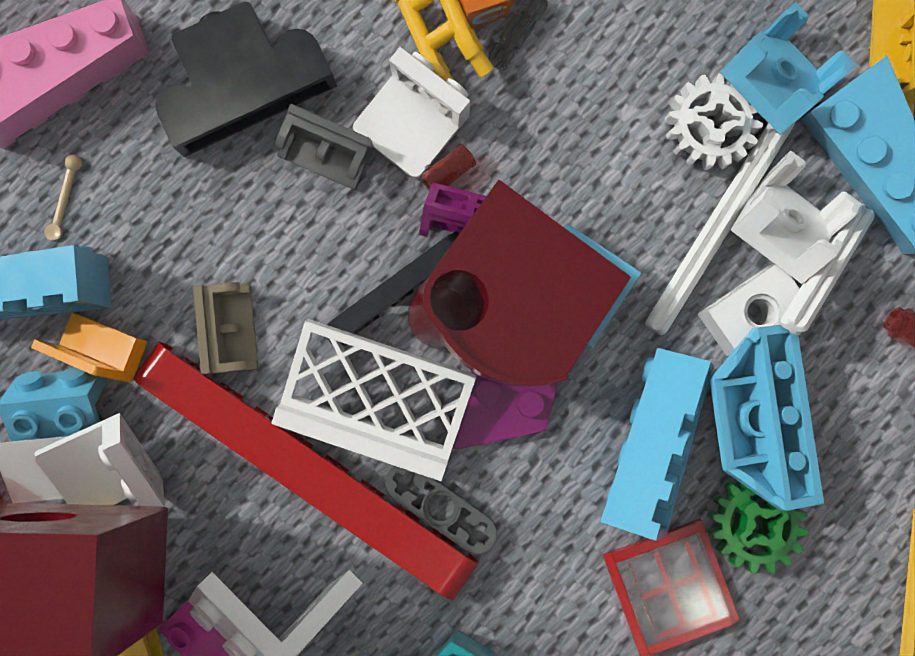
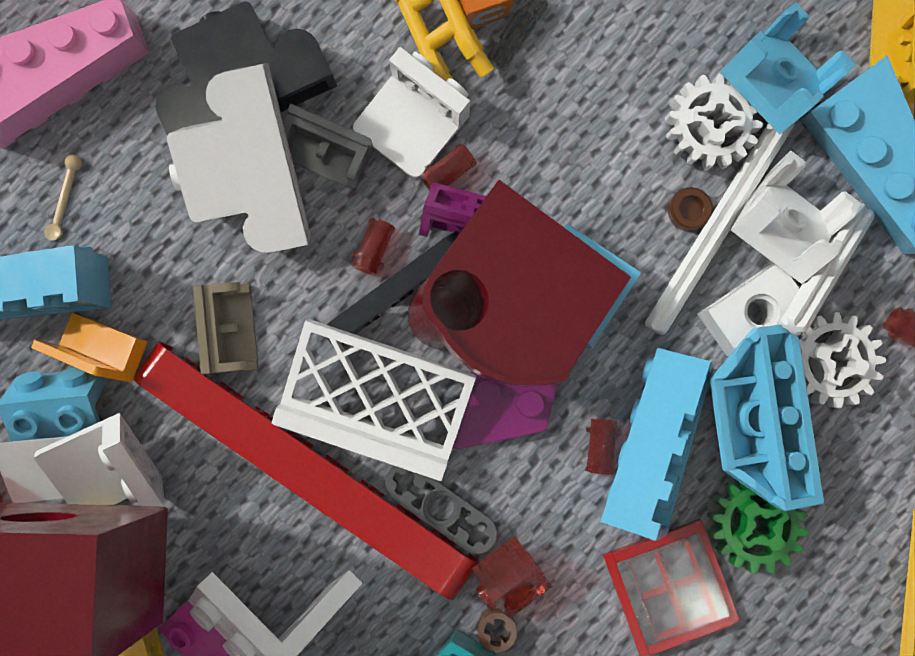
(242, 162): none -> white brick
(373, 247): none -> clear red pin
(484, 635): none -> reddish brown bush
(510, 578): none -> clear red brick
(601, 445): none -> clear red pin
(690, 209): none -> reddish brown tile
(850, 348): none -> white gear

